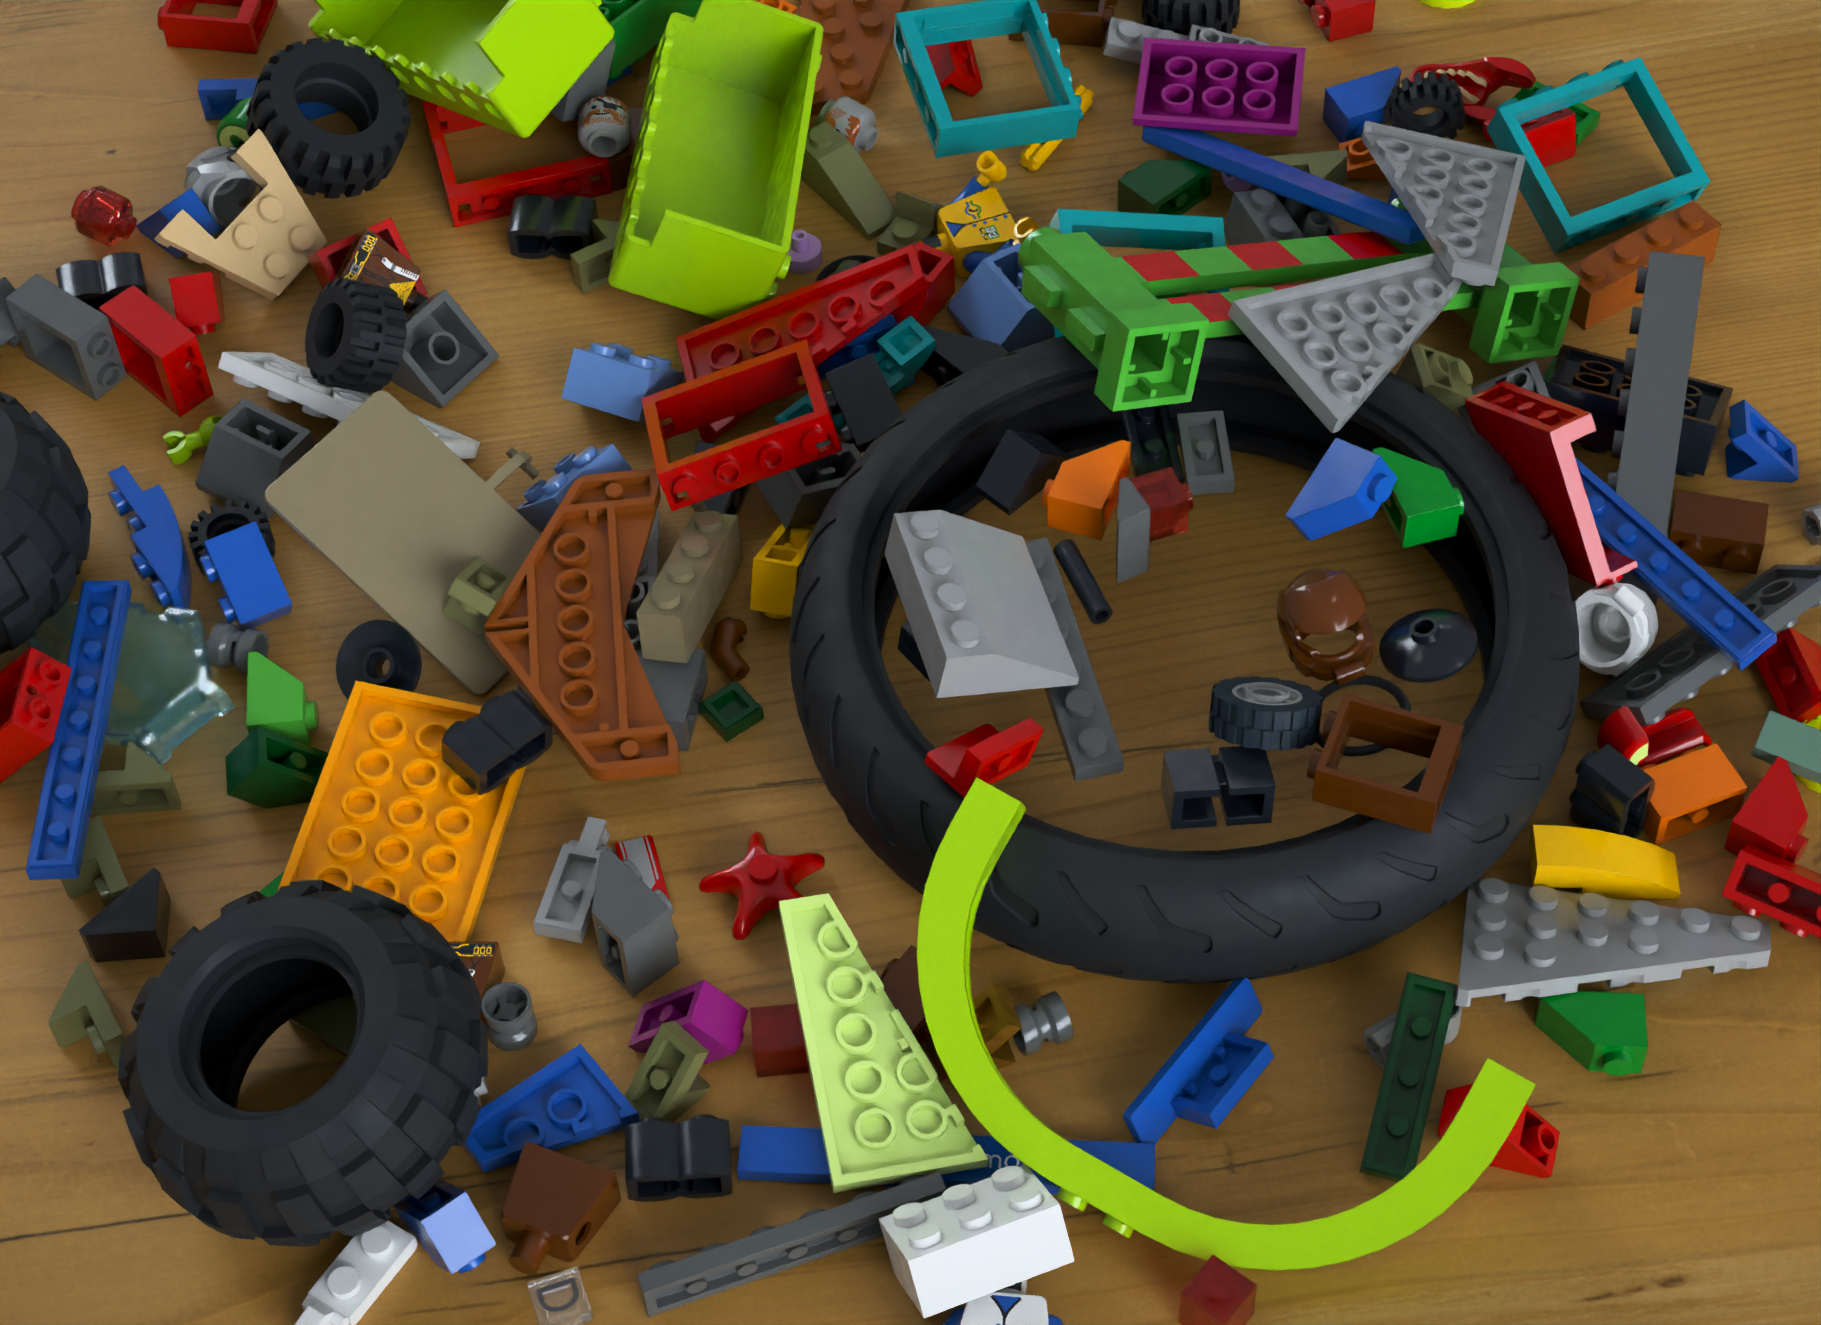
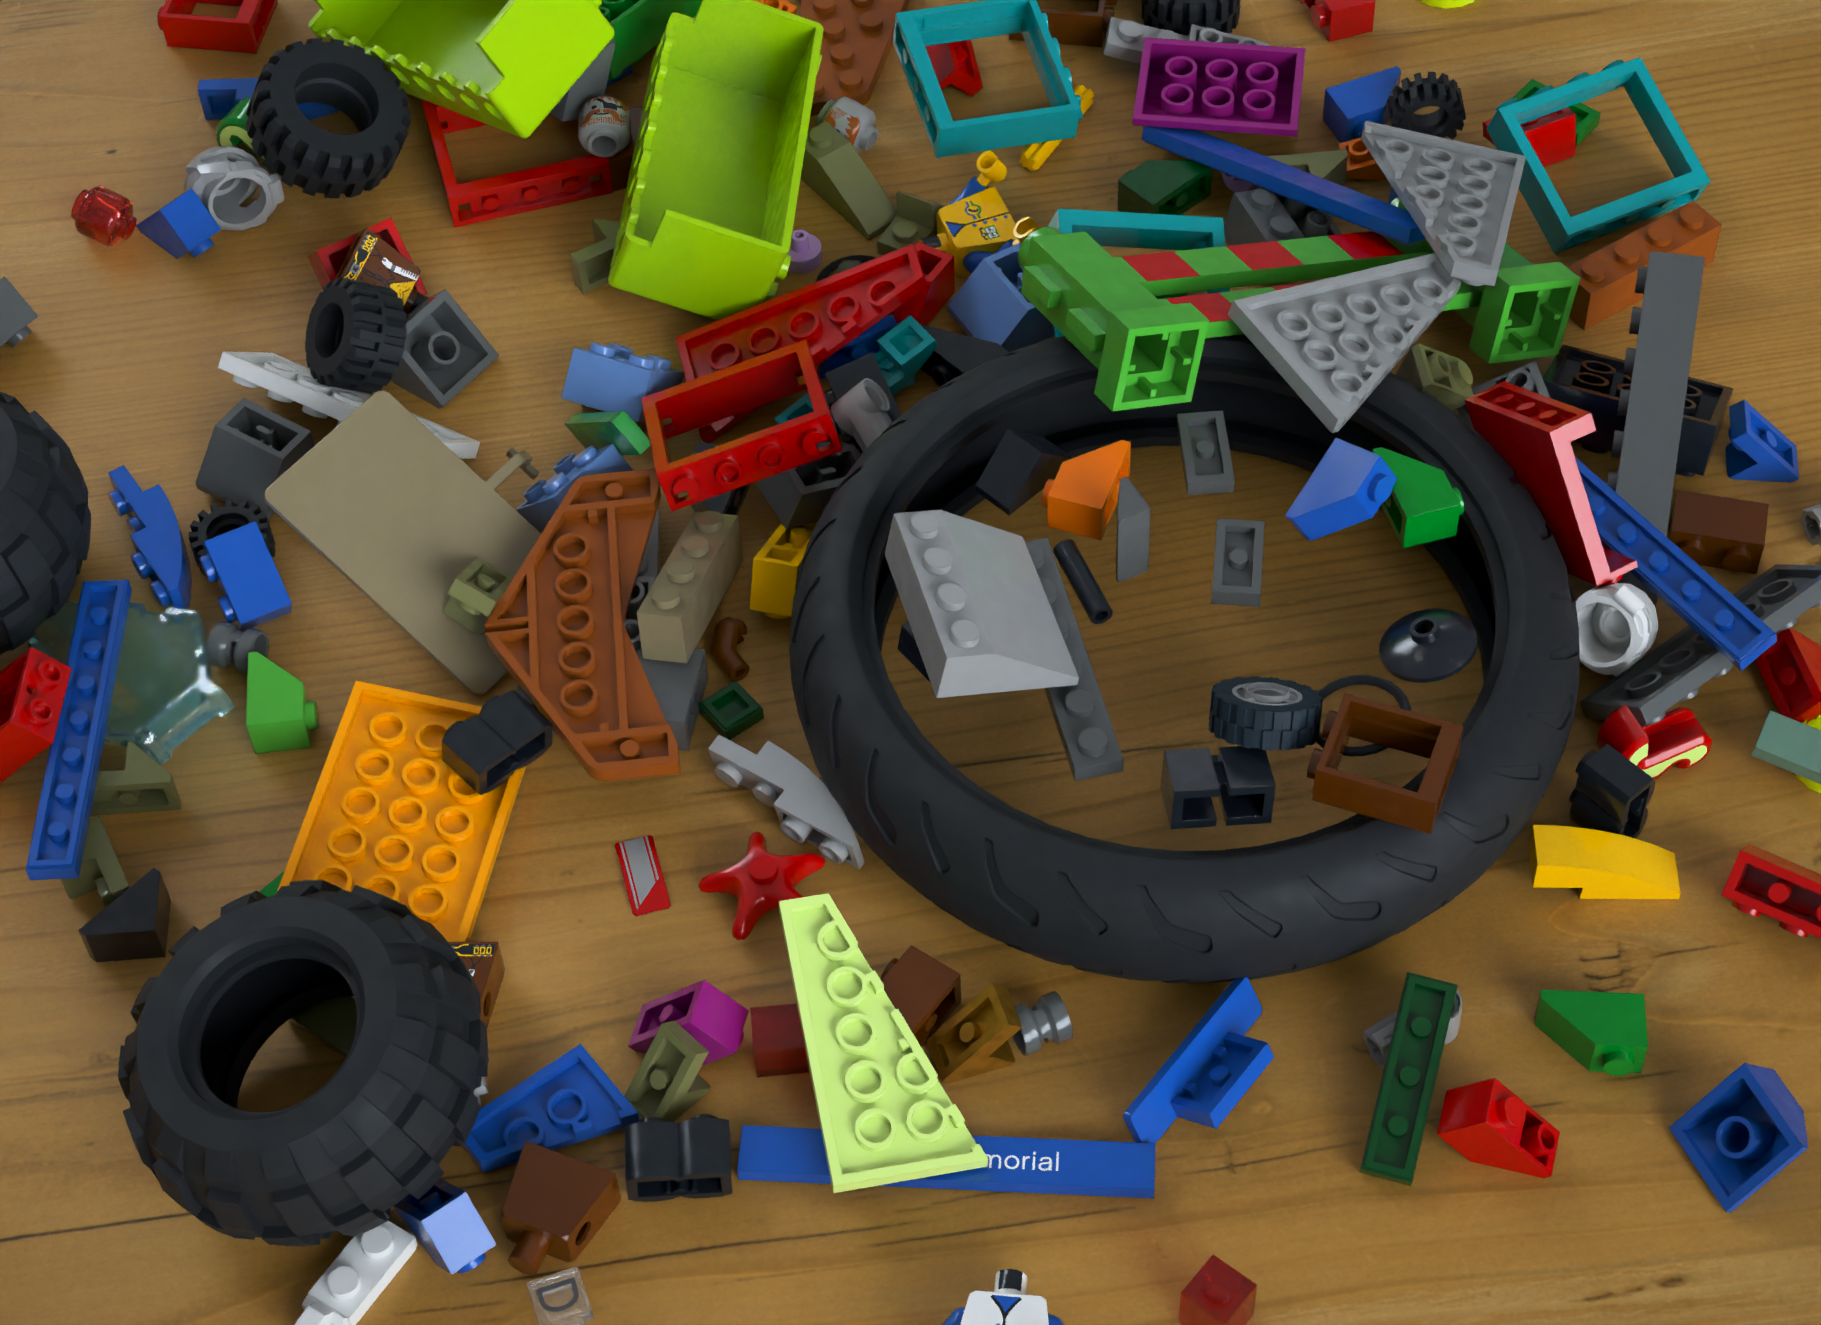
(66, 336): dark grey window -> none
(85, 1013): olive slope -> none
(103, 279): black brick -> none
(157, 351): red window -> none
(182, 445): lime arm -> none
(198, 301): red slope -> none
(267, 240): tan wing -> none
(273, 770): dark green slope -> none
(367, 650): black dish -> none
(509, 1016): dark grey wheel -> none
(550, 226): black brick -> none
(570, 891): light grey hinge -> none
(609, 428): none -> green tile
(632, 925): dark grey slope -> none
(779, 1248): dark grey plate -> none
(795, 792): none -> light grey slope
(863, 412): none -> light grey piece
(943, 960): lime arch -> none
(976, 1239): white brick -> none
(985, 754): red panel -> none
(1151, 440): black tile -> none
(1168, 502): clear red brick -> none
(1238, 562): none -> dark grey plate
(1325, 604): reddish brown helmet -> none
(1479, 80): red animal -> none
(1551, 940): light grey wing -> none
(1692, 793): orange brick -> none
(1743, 1133): none -> blue slope
(1772, 816): red slope -> none

